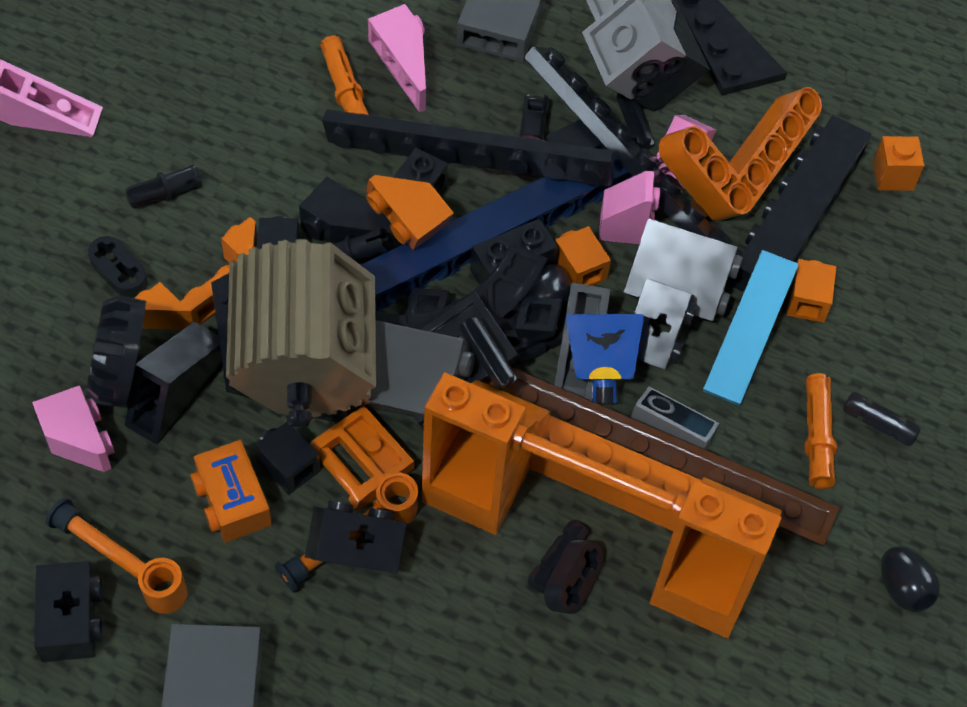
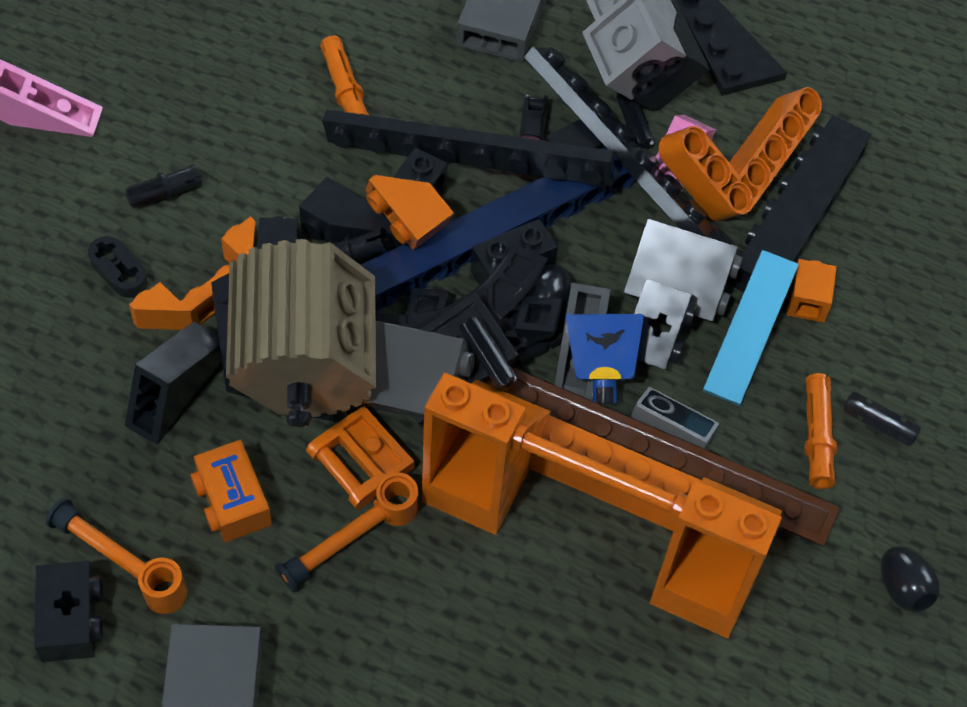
(71, 428): bright pink slope -> none
(115, 350): black gear -> none
(287, 457): black brick -> none
(380, 542): black brick -> none
(399, 43): bright pink slope -> none
(541, 573): black axle -> none
(573, 576): black beam -> none
(583, 257): orange brick -> none
(628, 208): bright pink slope -> none
(898, 163): orange brick -> none

